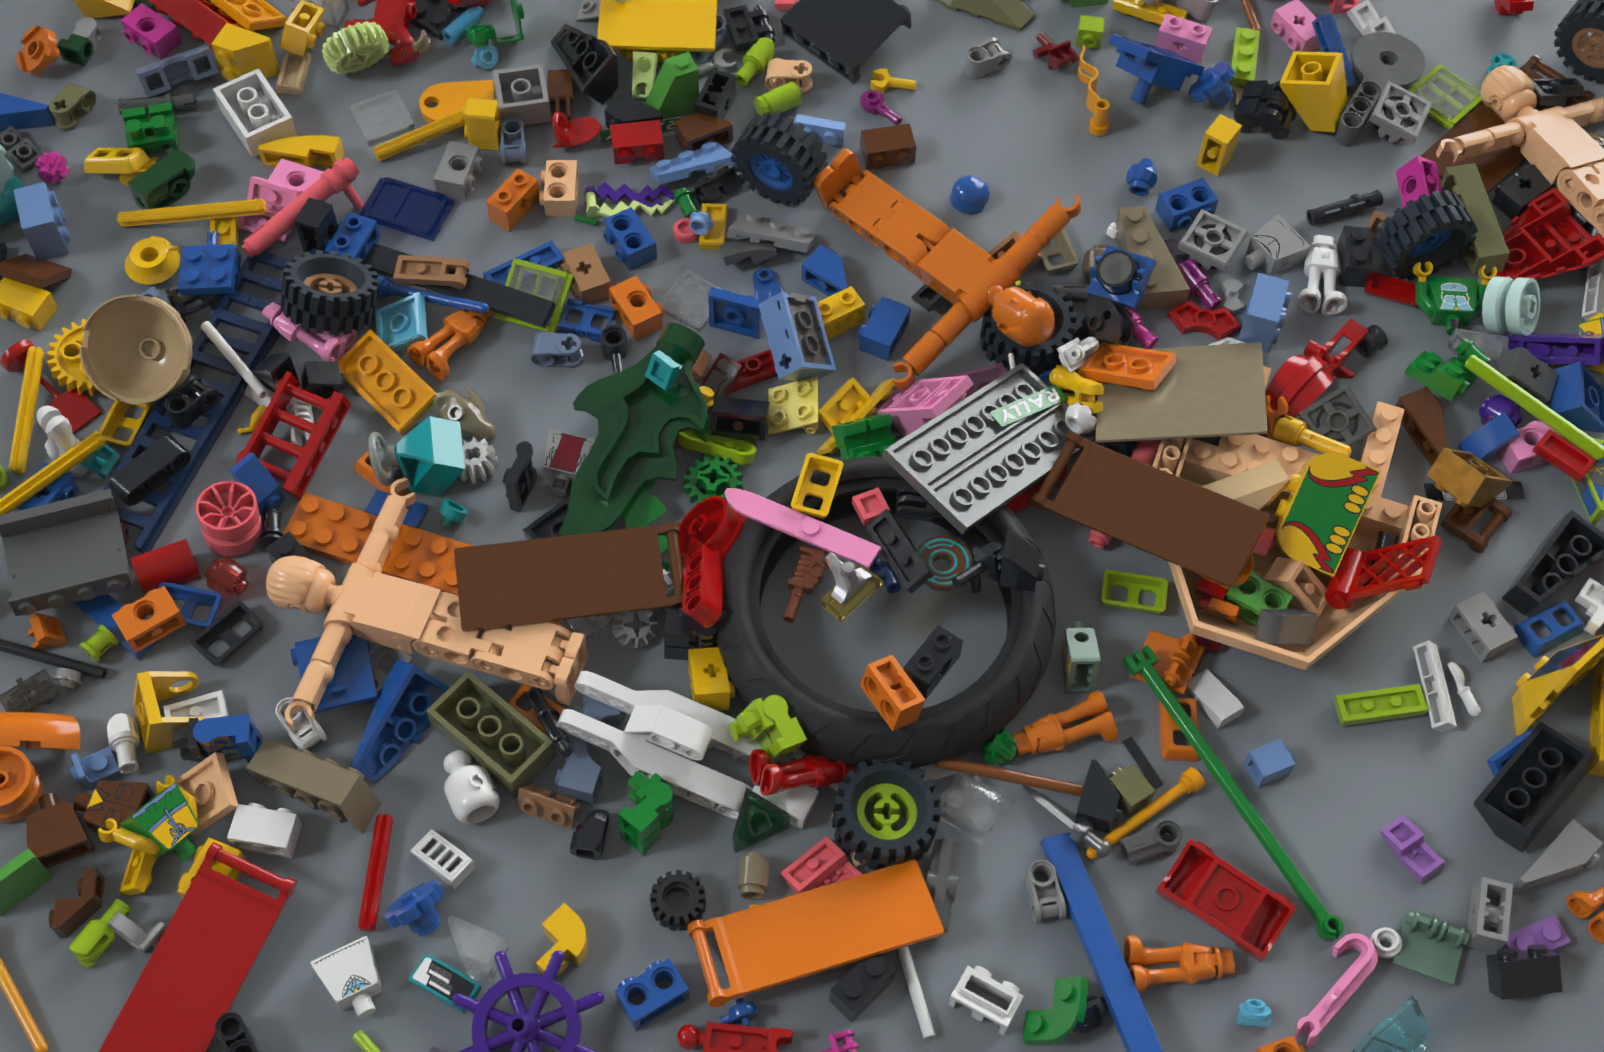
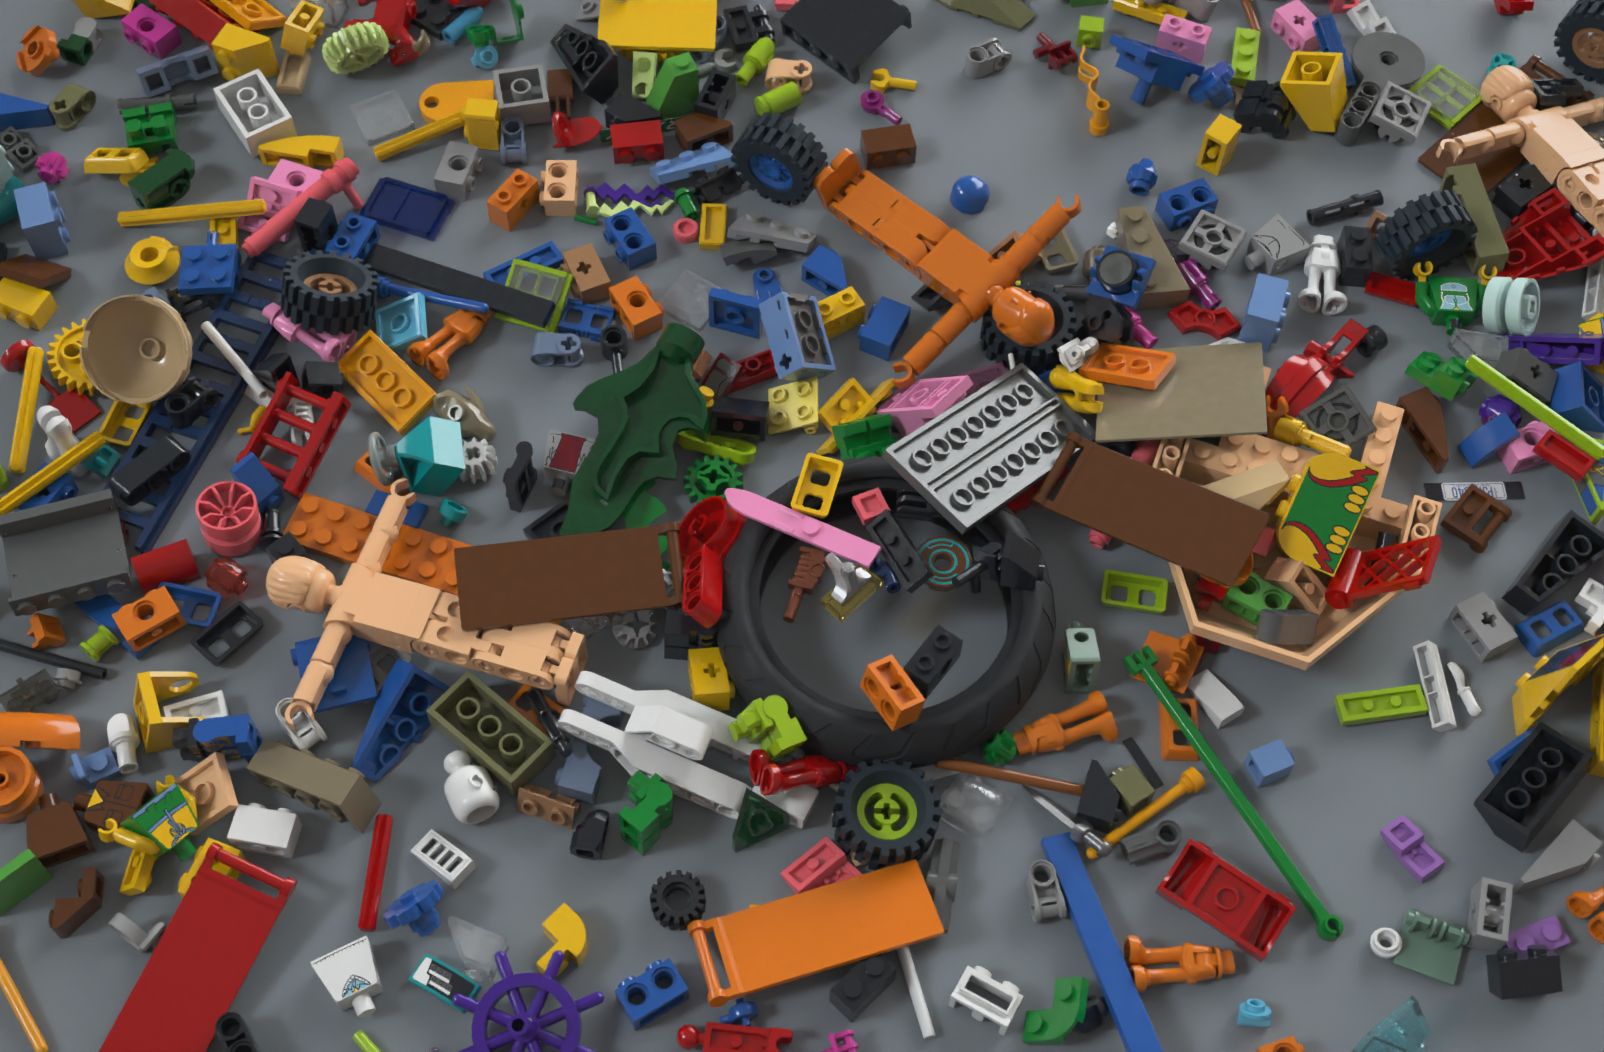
(97, 936): lime arm -> none
(431, 271): medium nougat plate -> none
(662, 370): teal tile -> none
(700, 222): light blue plate -> none
(753, 876): dark tan brick -> none
(825, 130): light blue plate -> none
(1028, 405): sticker -> none
(1080, 419): white plate -> none
(1231, 612): orange tile -> none
(1232, 289): light grey piece -> none
(1344, 987): bright pink piece -> none
(1417, 178): dark pink brick -> none
(1467, 348): green pin -> none
(1467, 478): pearl gold slope -> none

